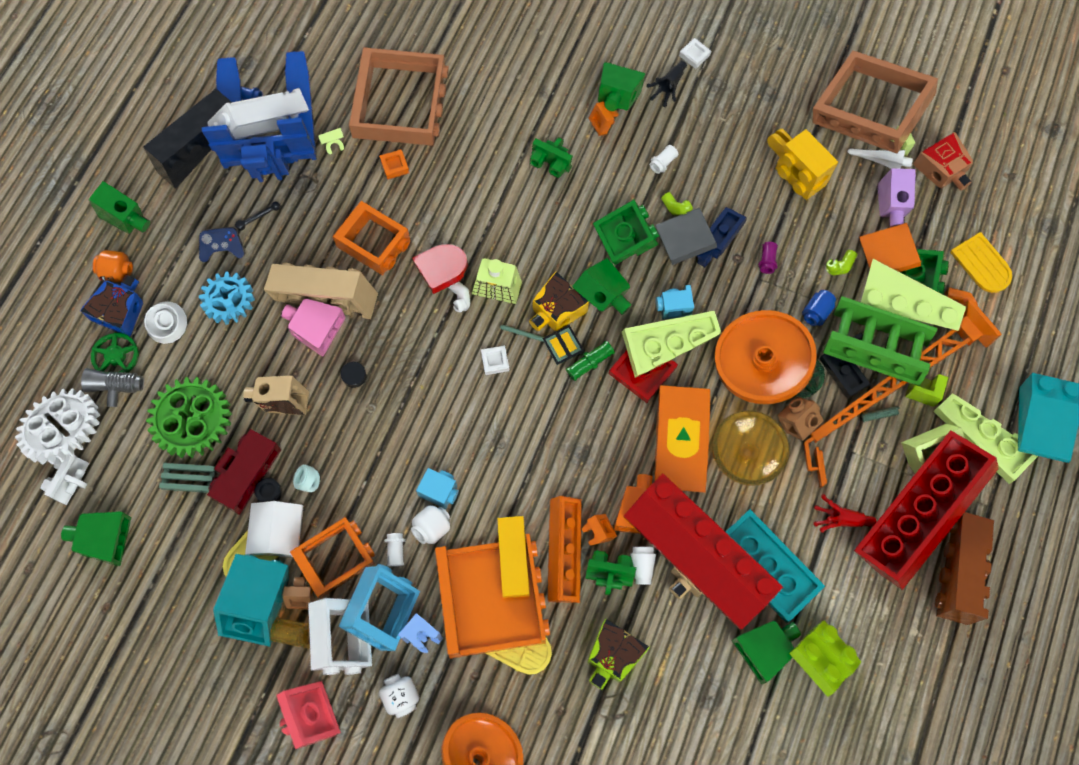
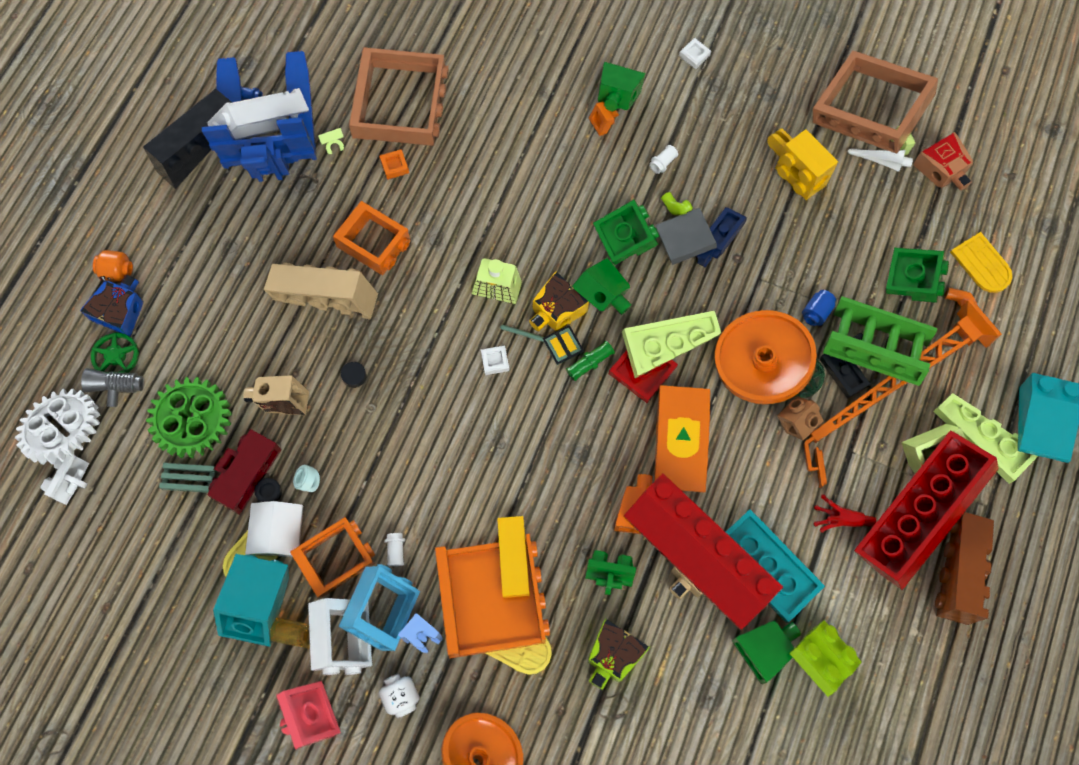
(99, 536): green torso -> none
(118, 209): green torso -> none
(165, 322): white hat -> none
(215, 298): medium azure gear -> none
(220, 240): dark blue piece -> none
(240, 225): black hinge -> none
(298, 595): medium nougat tile -> none
(314, 323): bright pink torso -> none
(430, 524): white head -> none
(438, 488): medium azure brick -> none
(441, 266): tile -> none
(463, 297): white arm -> none
(552, 153): green hips -> none
(564, 550): orange slope -> none
(601, 528): orange tile -> none
(644, 560): white cone -> none
(669, 82): black piece -> none
(675, 303): medium azure brick -> none
(758, 434): clear yellow dish -> none
(768, 258): magenta pin -> none
(841, 267): lime arm -> none
(881, 413): sand green piece -> none
(891, 247): orange tile -> none
(896, 195): lavender torso -> none
(909, 298): yellowish green wing -> none
(929, 392): lime panel -> none

